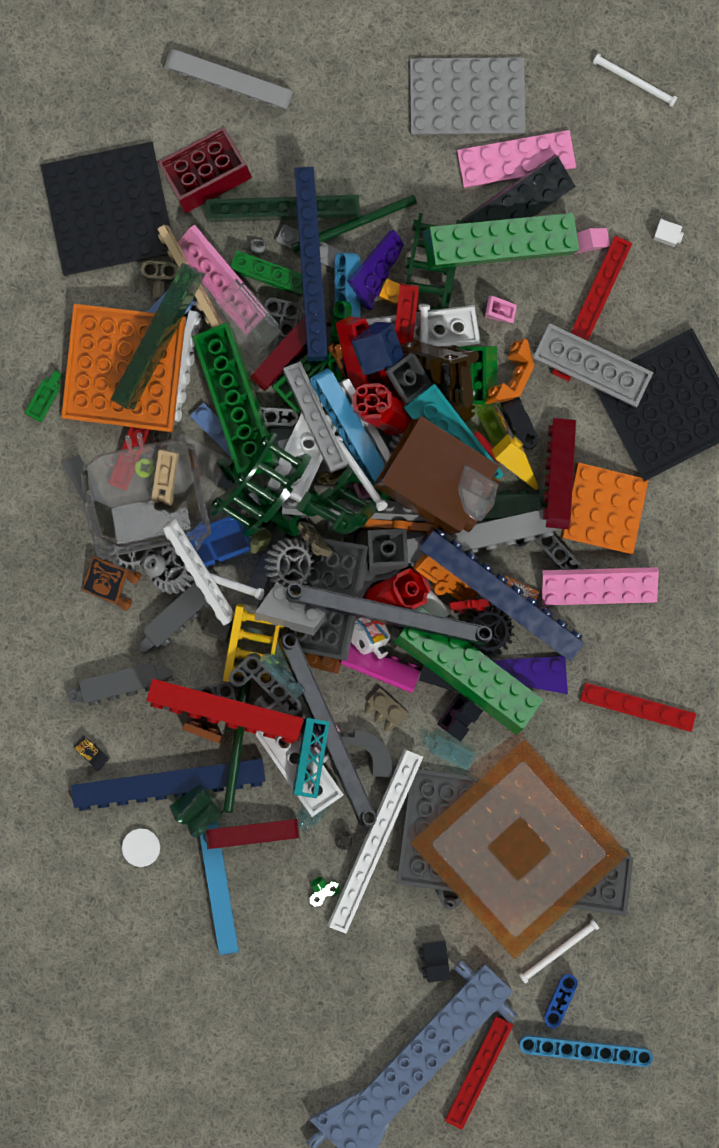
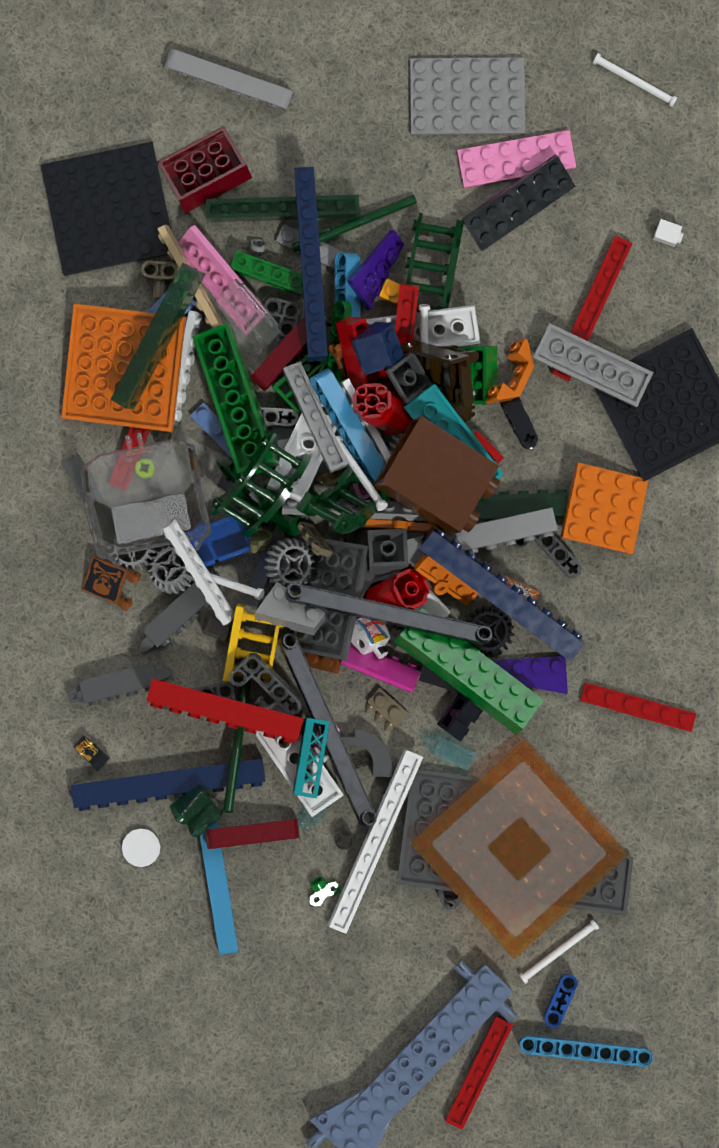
(44, 397): green hinge -> none
(157, 569): light grey plate -> none
(165, 476): tan plate -> none
(210, 734): dark orange plate -> none
(281, 675): clear light blue hinge -> none
(436, 961): black brick -> none
(476, 493): clear slope -> none
(476, 604): red plate -> none
(495, 423): clear neon green brick -> none
(500, 241): green brick -> none
(500, 310): bright pink slope -> none
(512, 456): yellow slope -> none
(560, 473): dark red brick -> none
(593, 239): bright pink slope -> none
(599, 586): bright pink plate -> none

